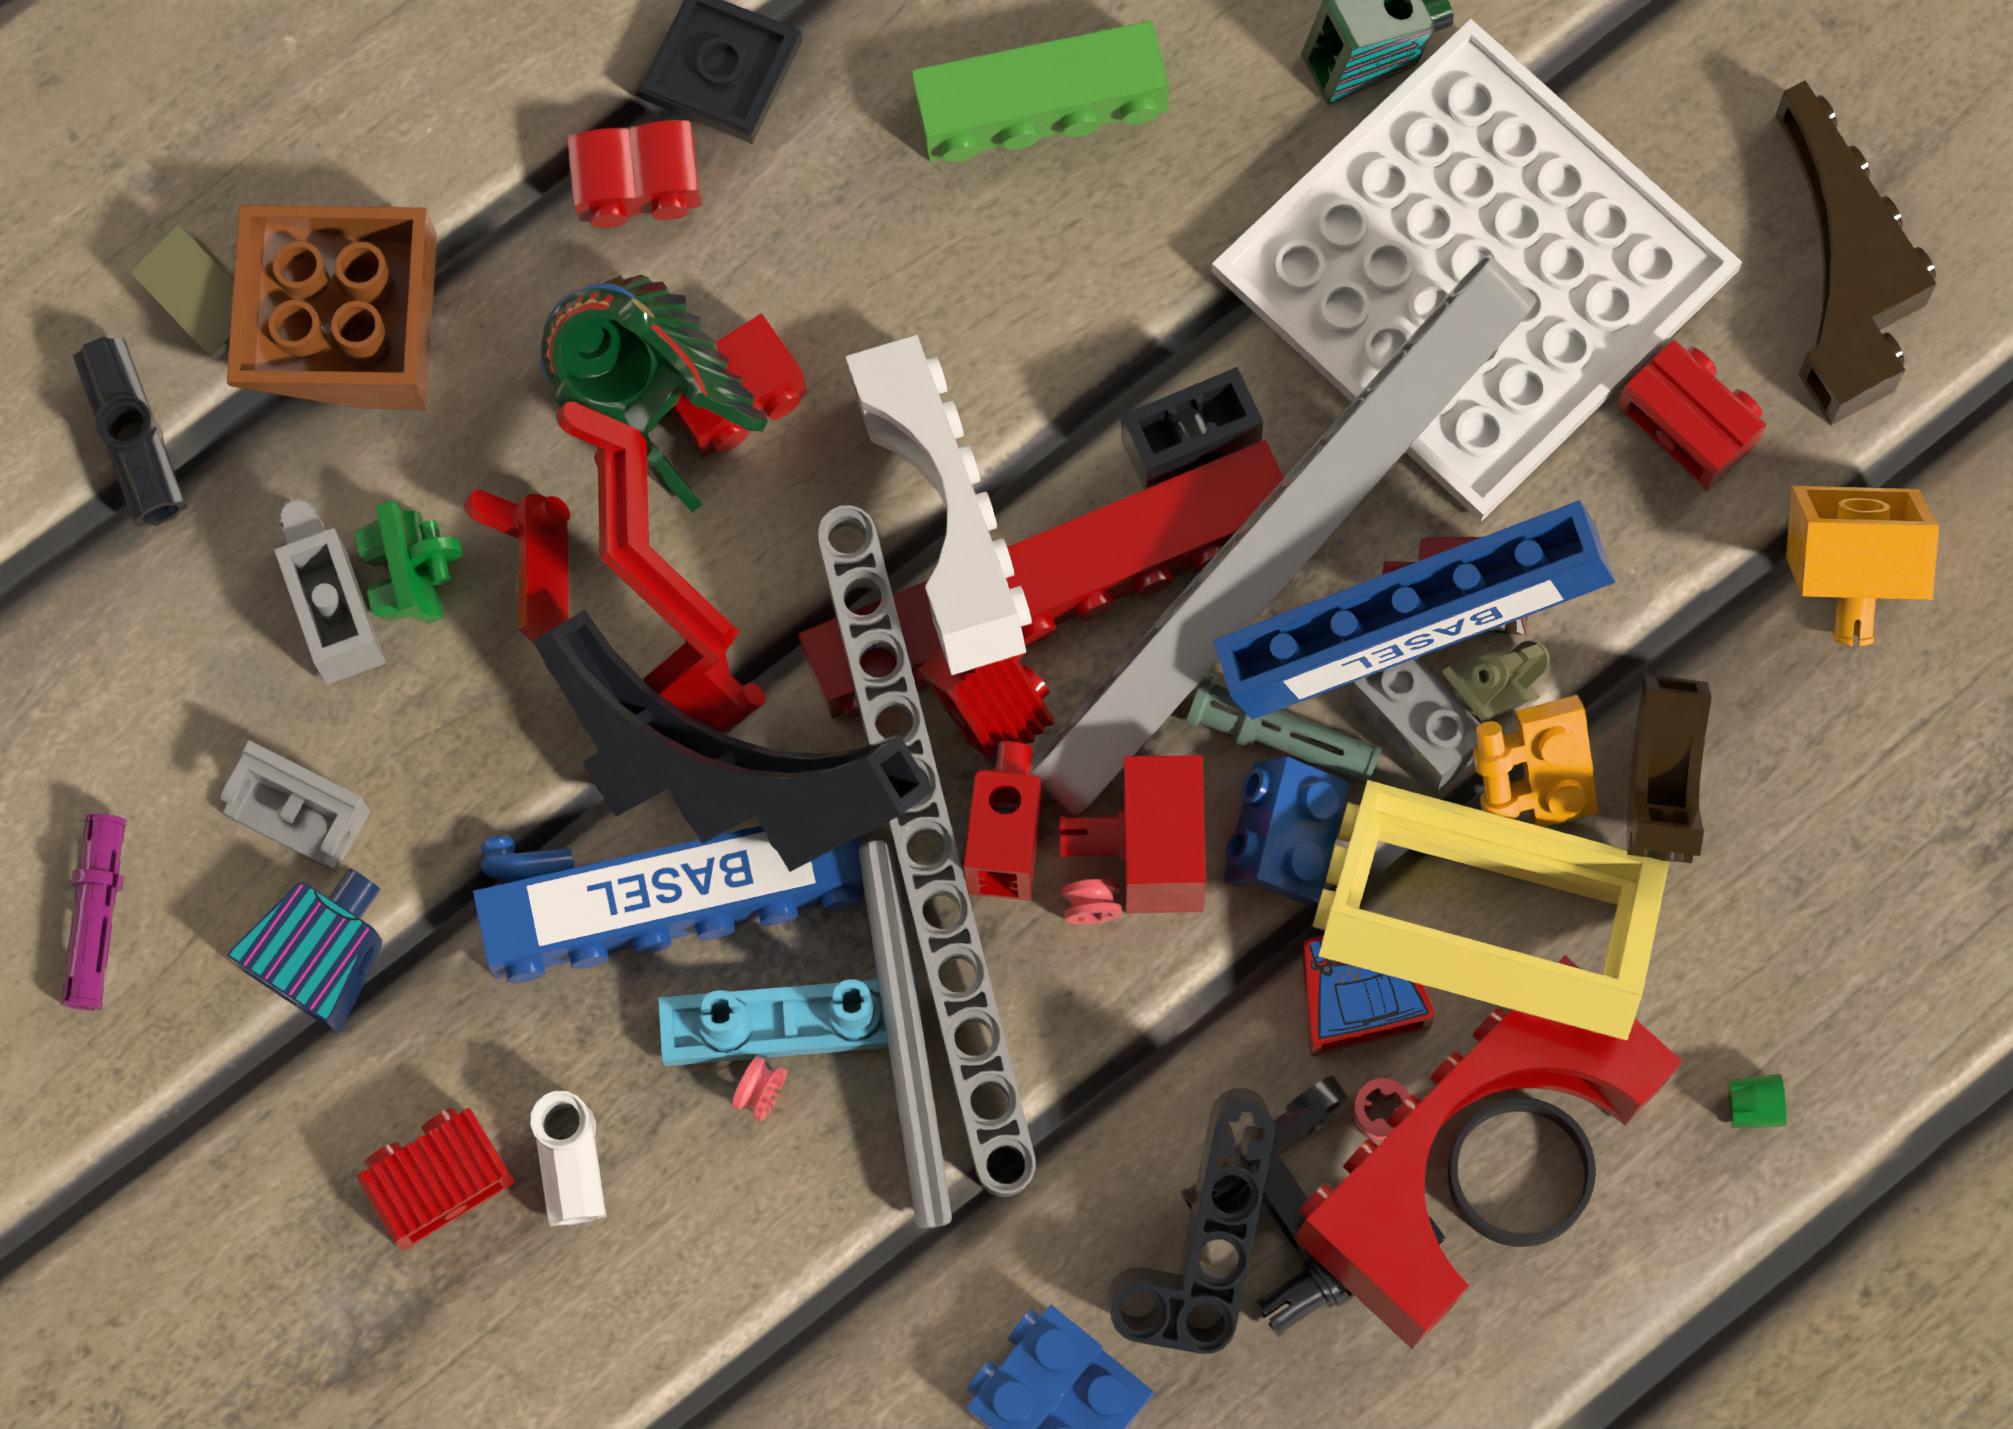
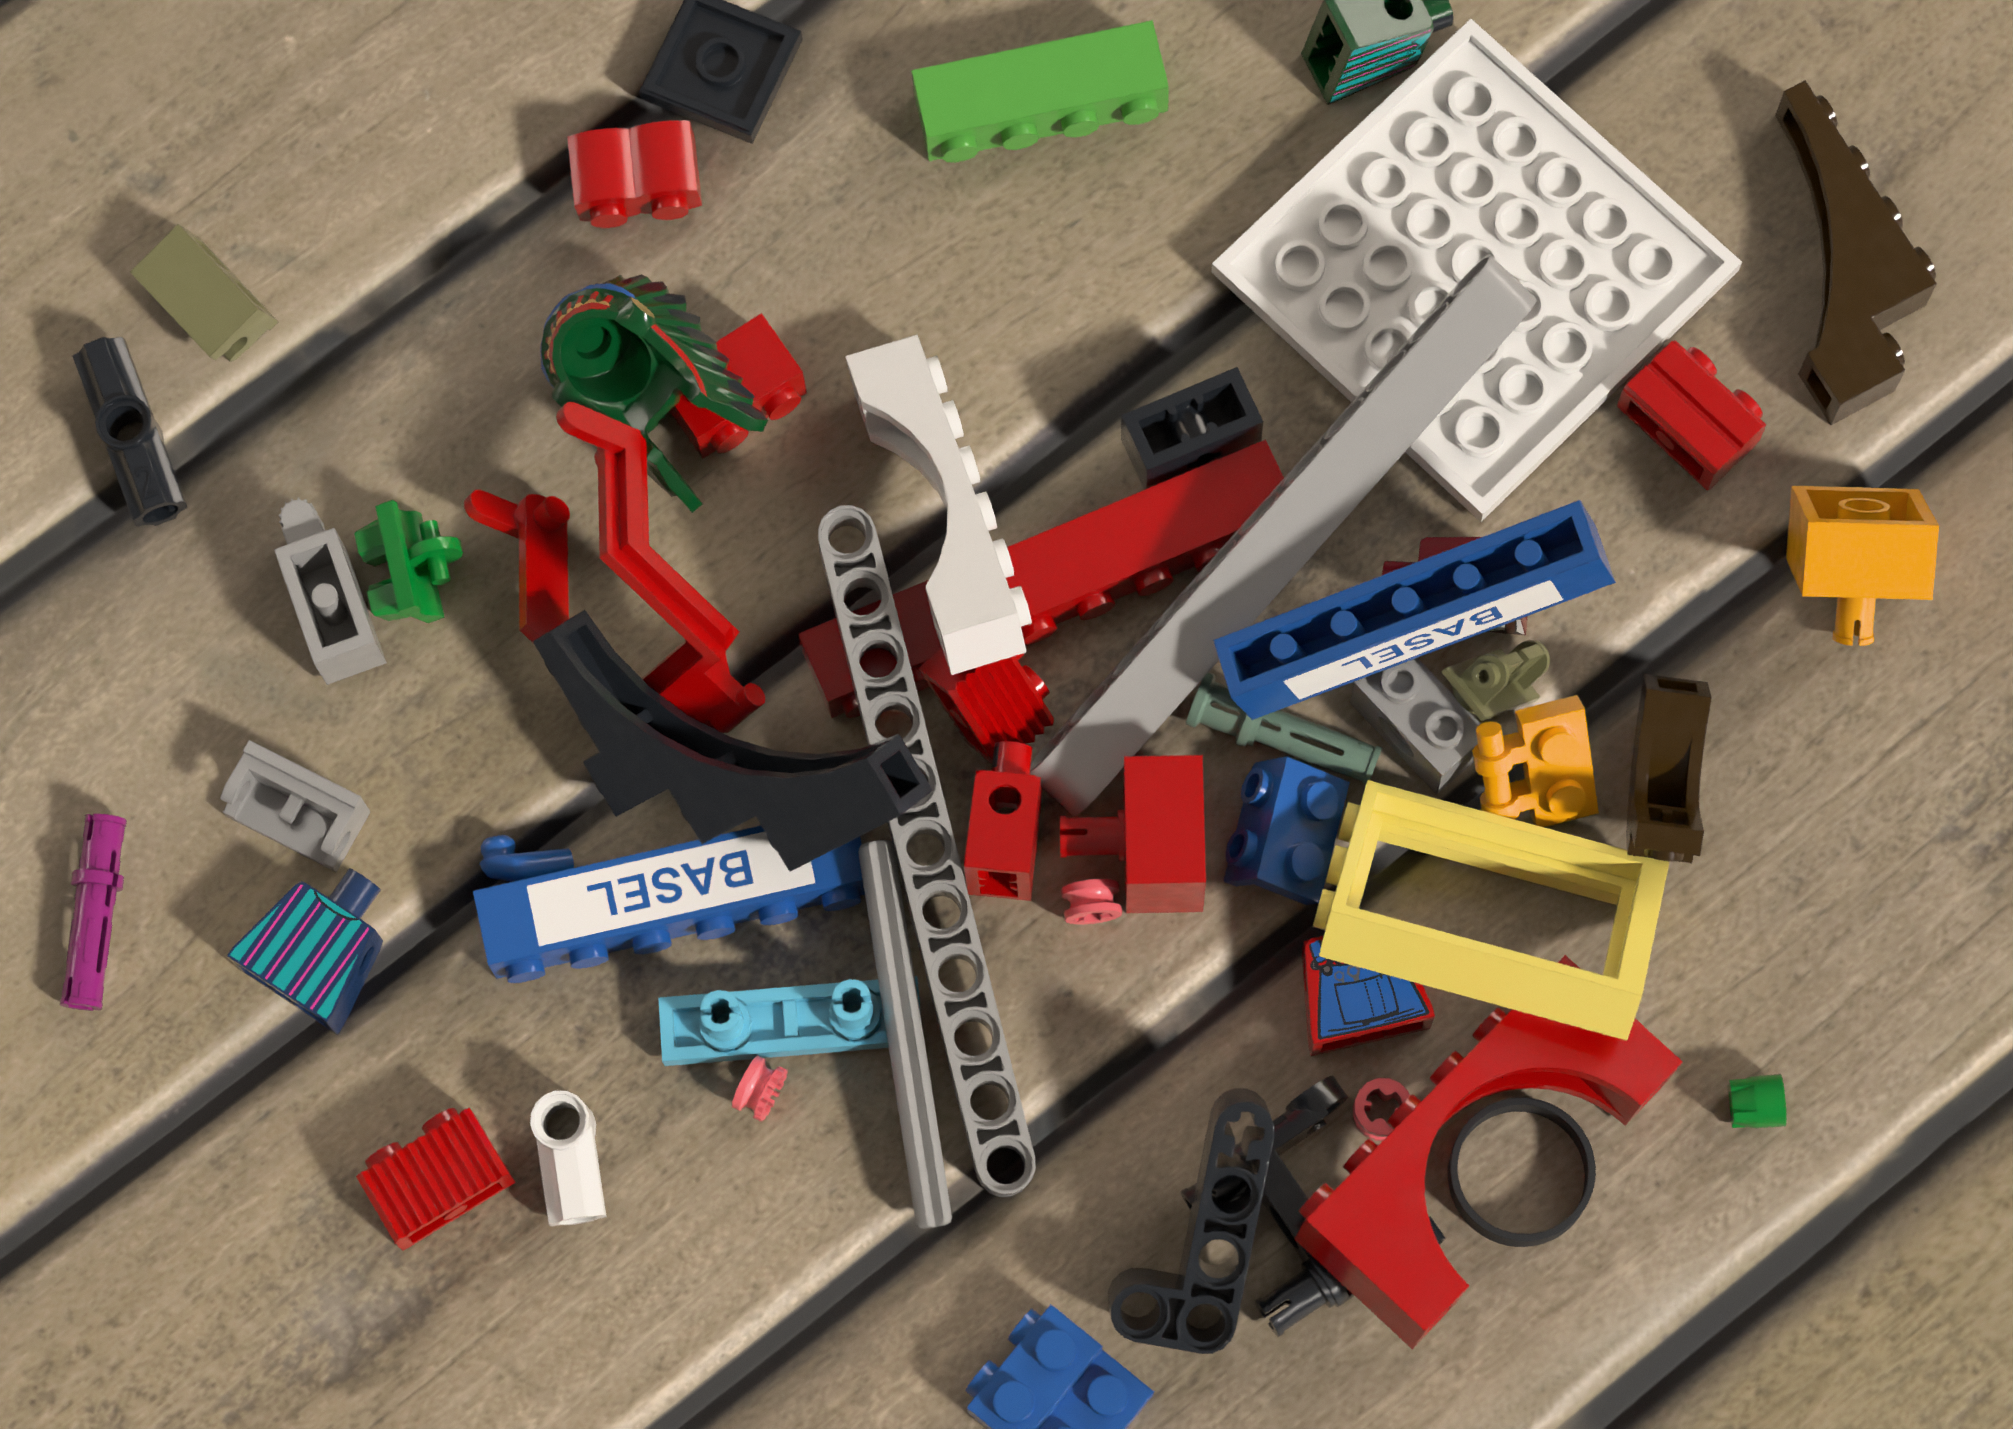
(334, 304): dark orange slope -> none

